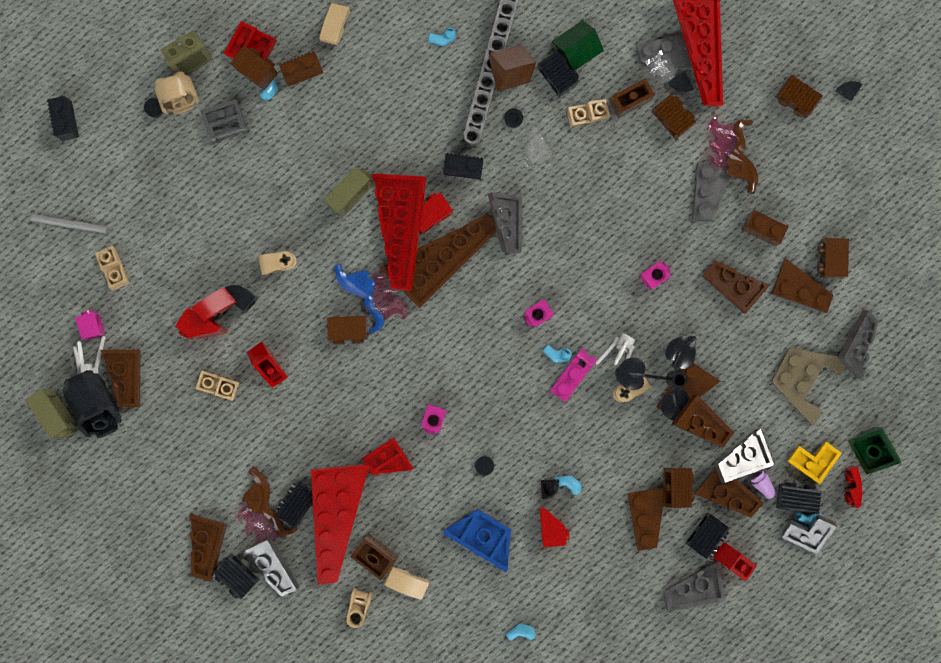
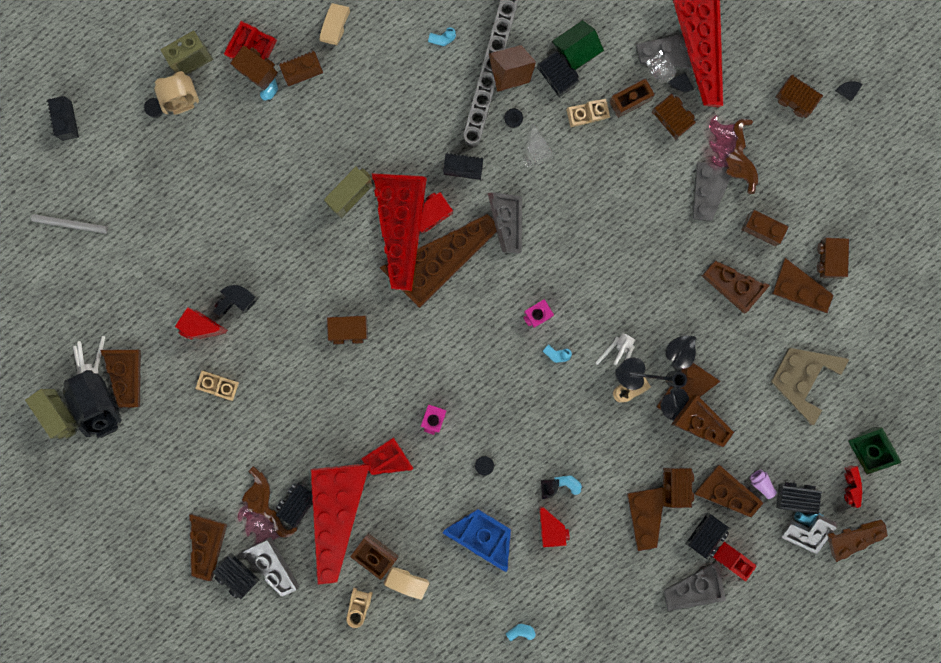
(90, 325): dark pink brick -> none
(112, 268): tan slope -> none
(213, 304): slope -> none
(223, 115): dark grey plate -> none
(266, 364): red slope -> none
(274, 262): tan piece -> none
(375, 293): piece -> none
(572, 375): dark pink plate -> none
(647, 277): dark pink brick -> none
(745, 458): wing -> none
(815, 466): yellow plate -> none
(853, 541): none -> reddish brown wing
(856, 347): flat silver wing -> none

